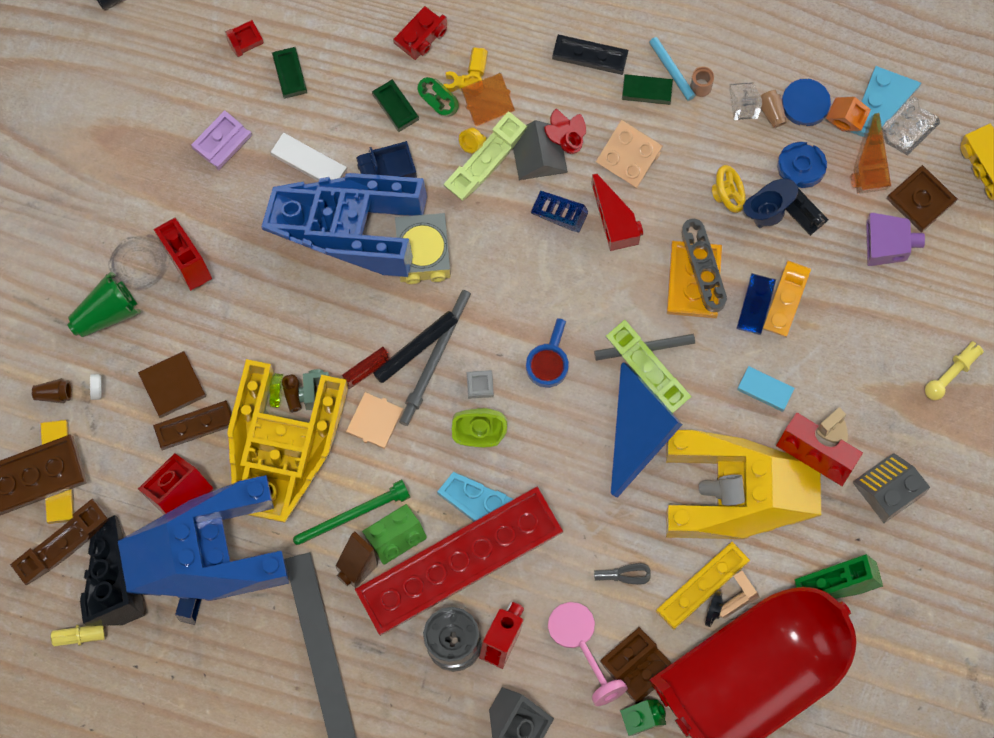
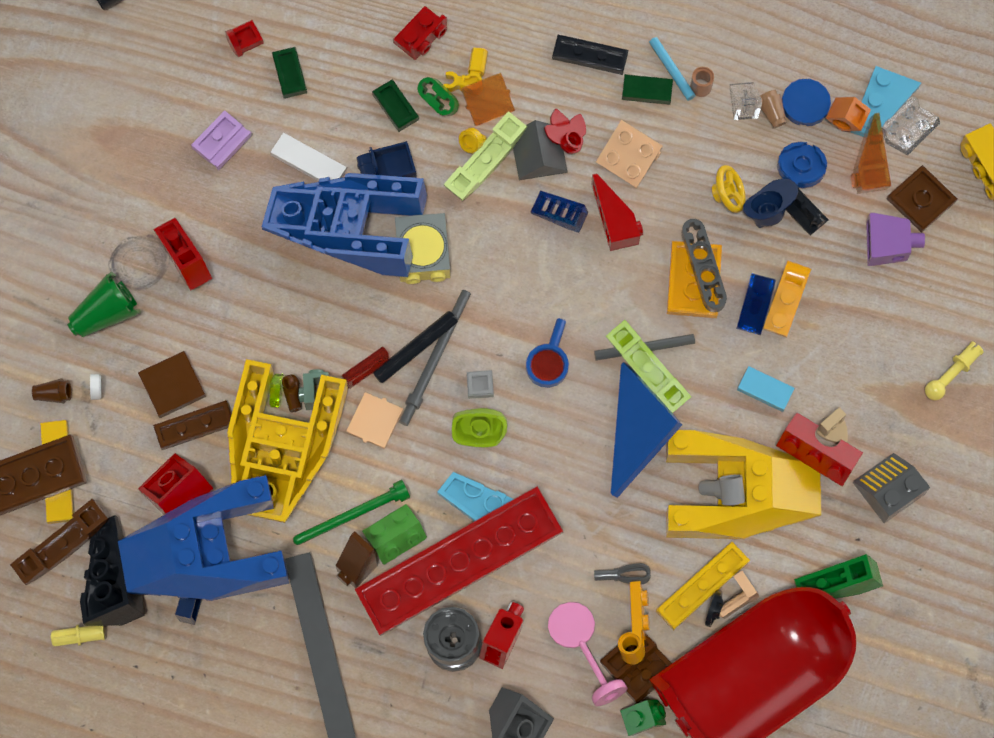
(640, 624): none -> light orange plate

